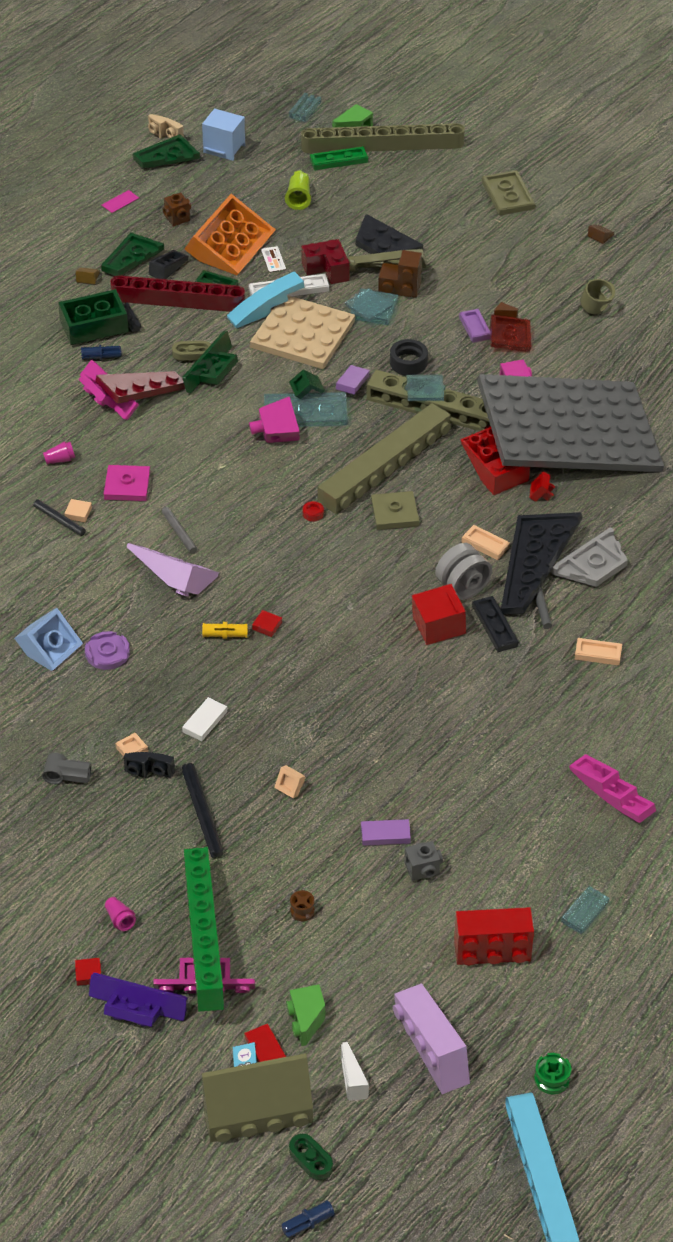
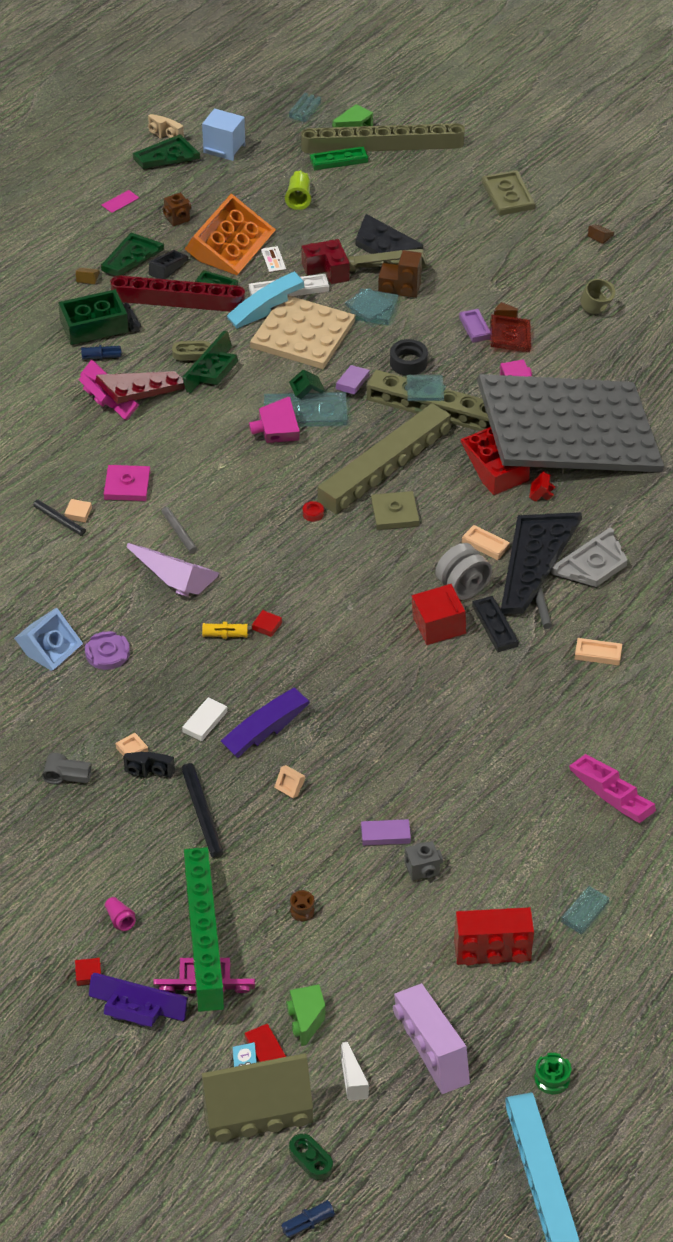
(61, 453): dark pink cone -> none
(264, 721): none -> dark purple slope

